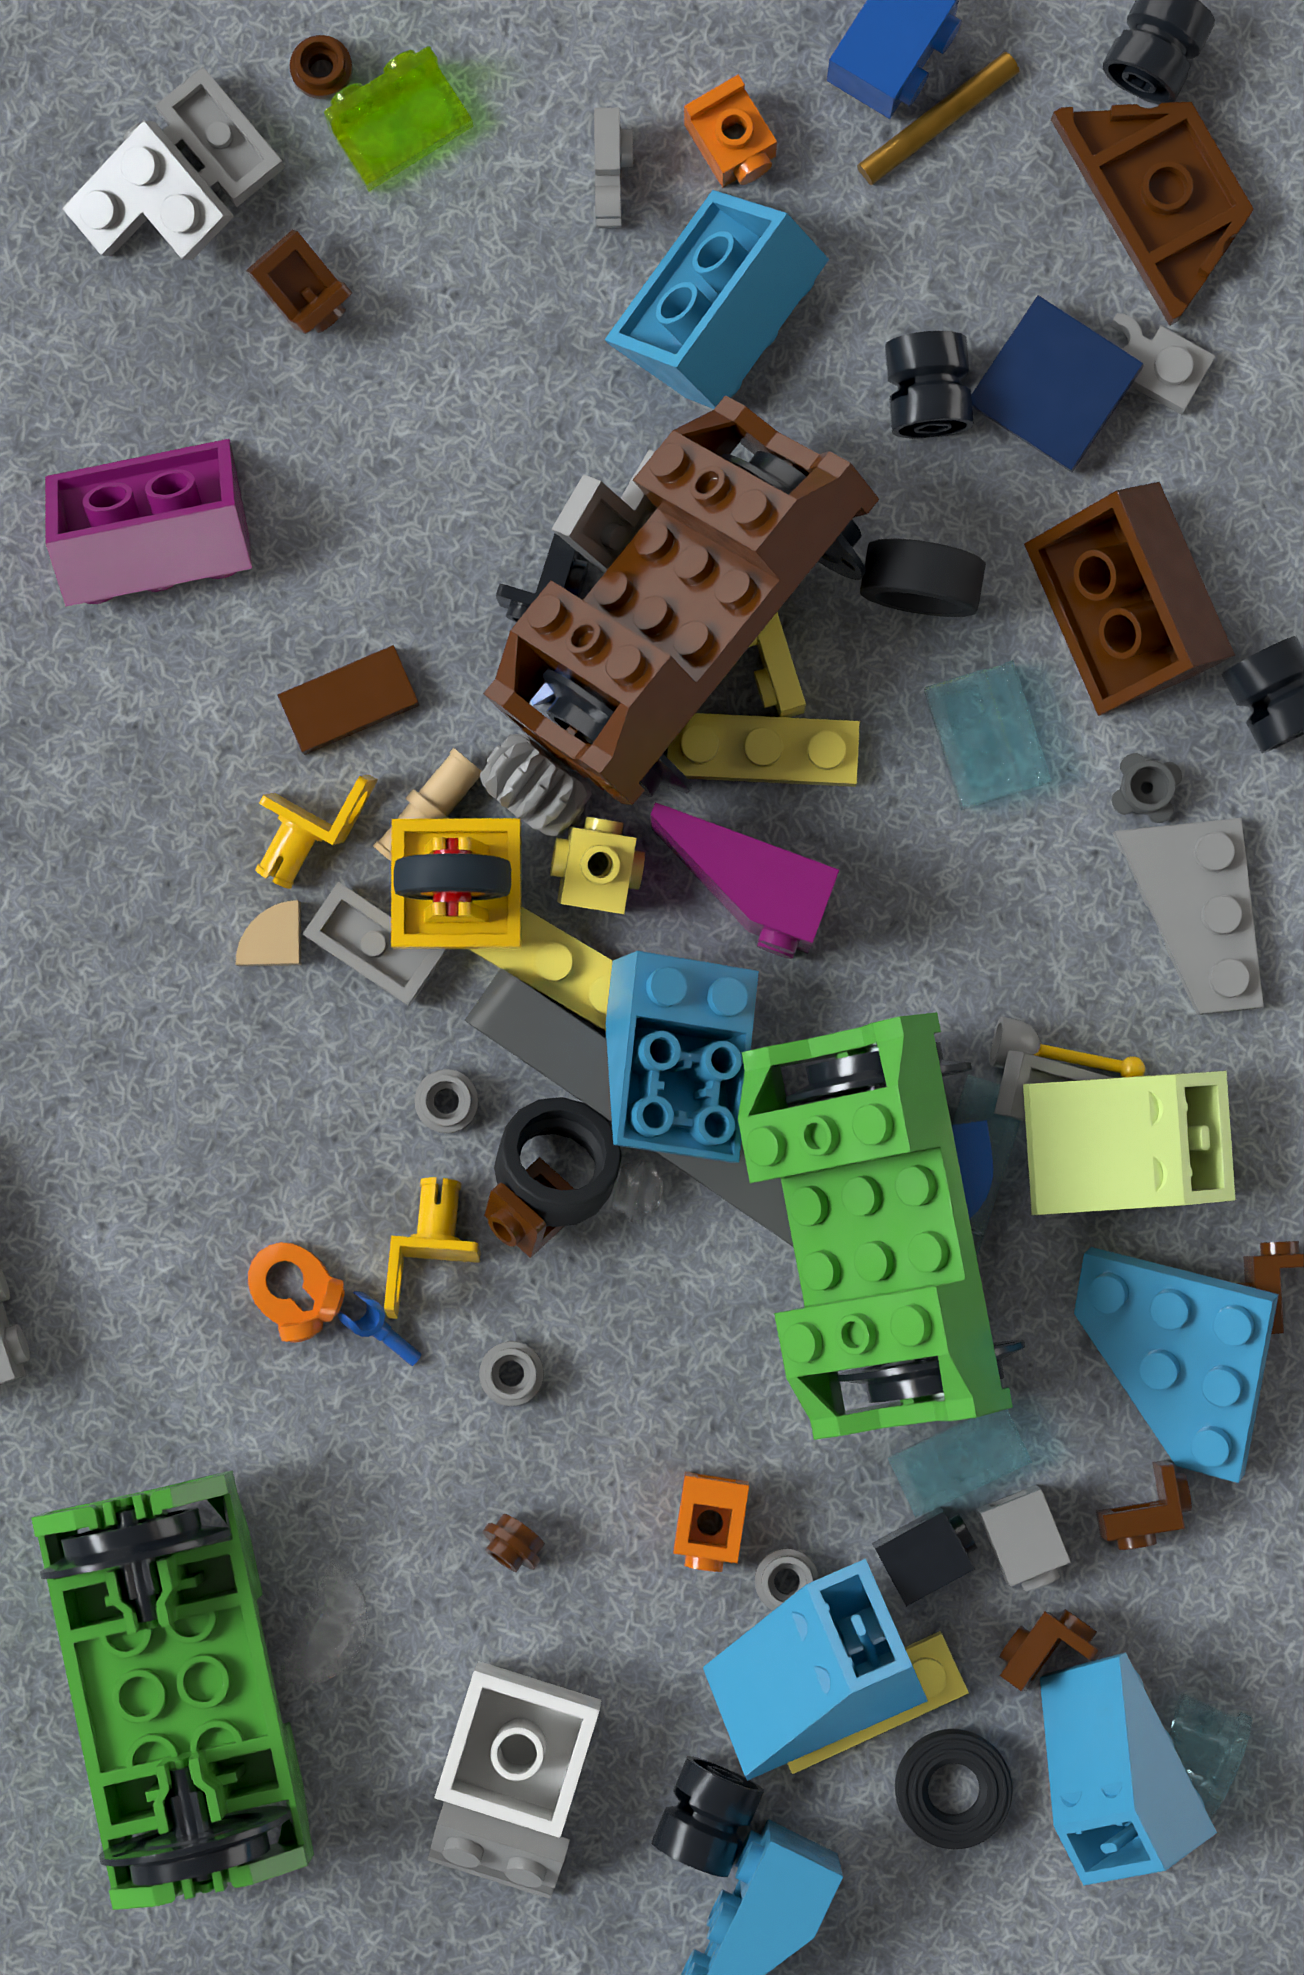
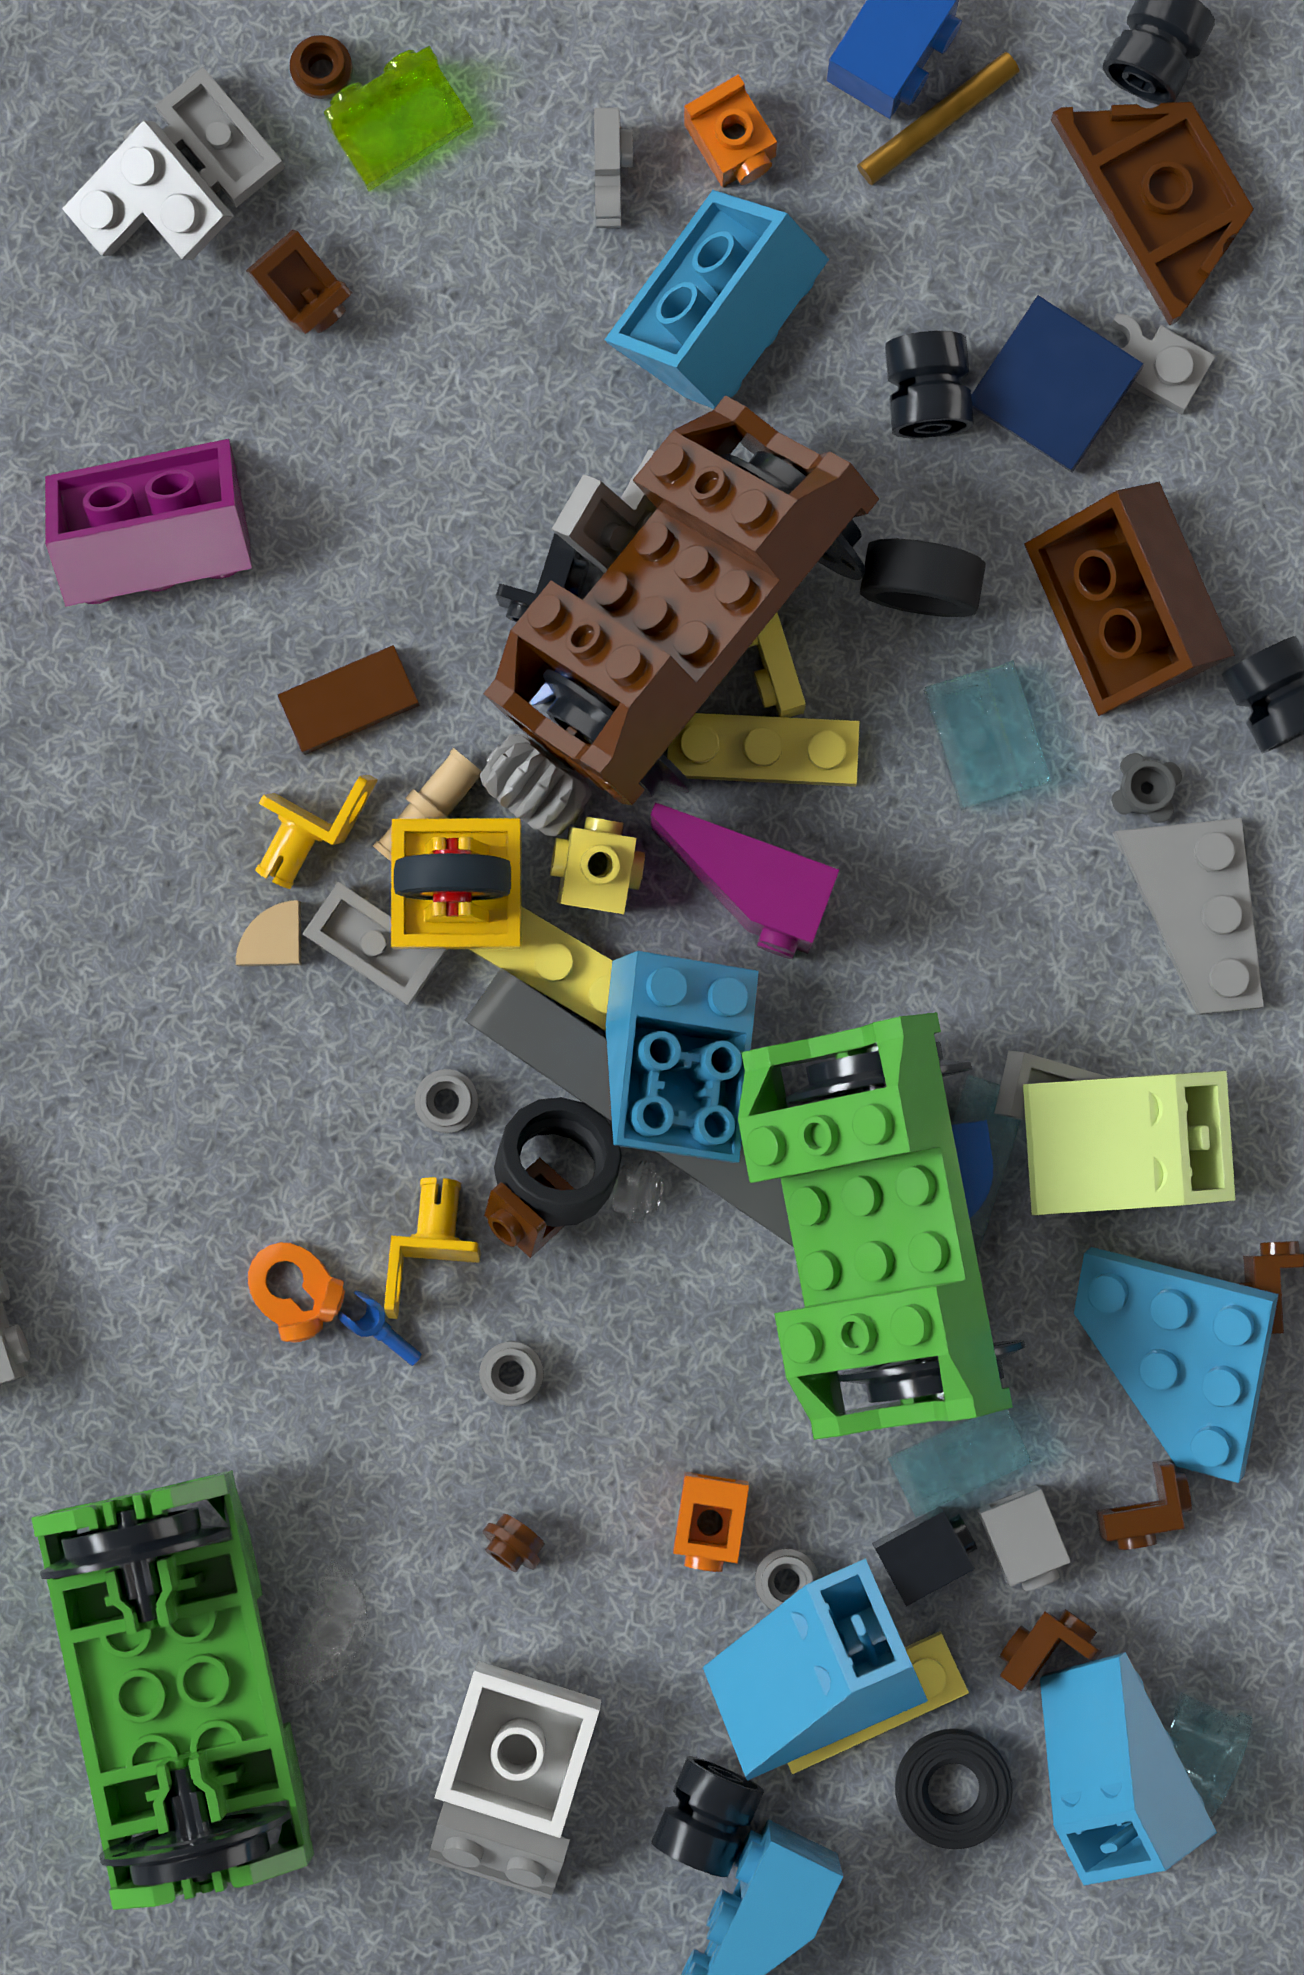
(1021, 1037): hinge -> none

